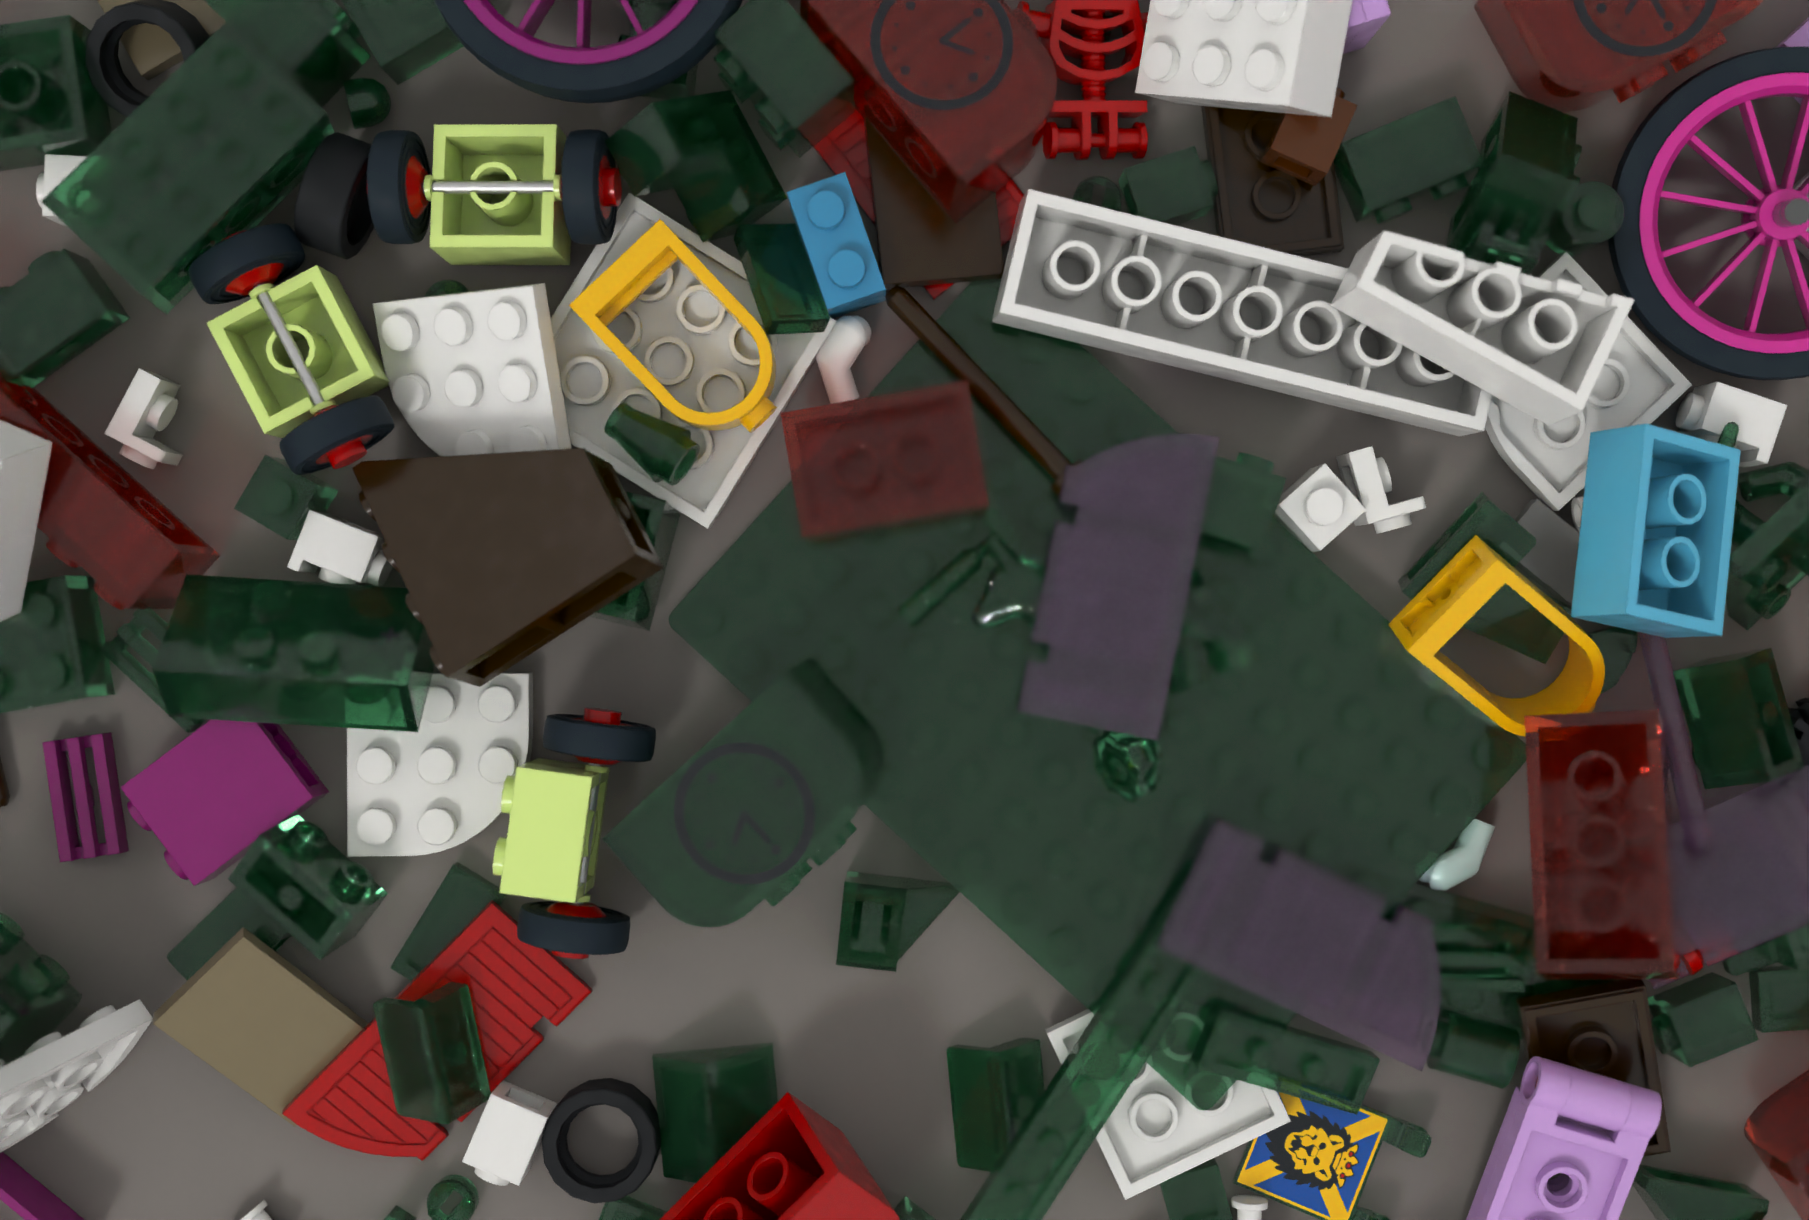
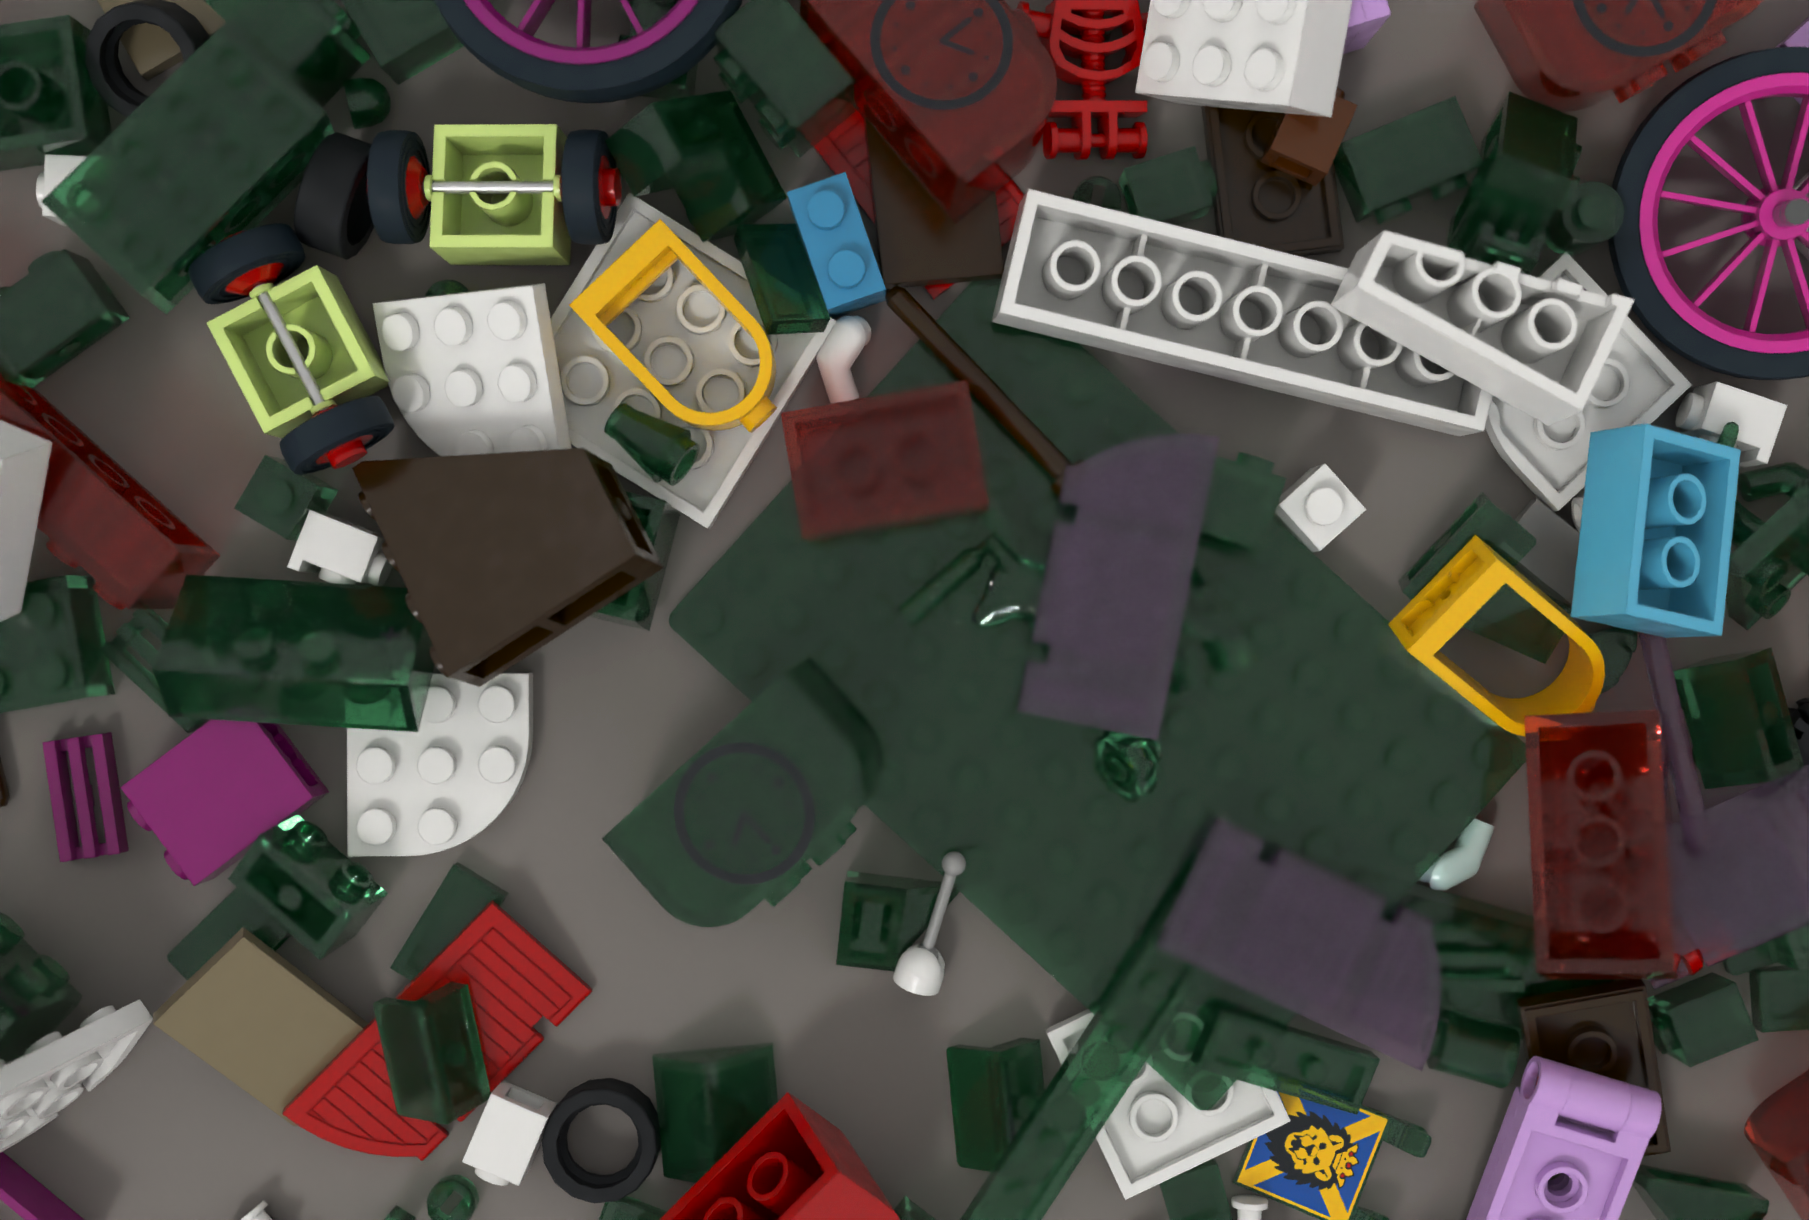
(143, 411): white bracket -> none
(557, 833): brick -> none
(922, 965): none -> hinge
(1368, 482): white bracket -> none

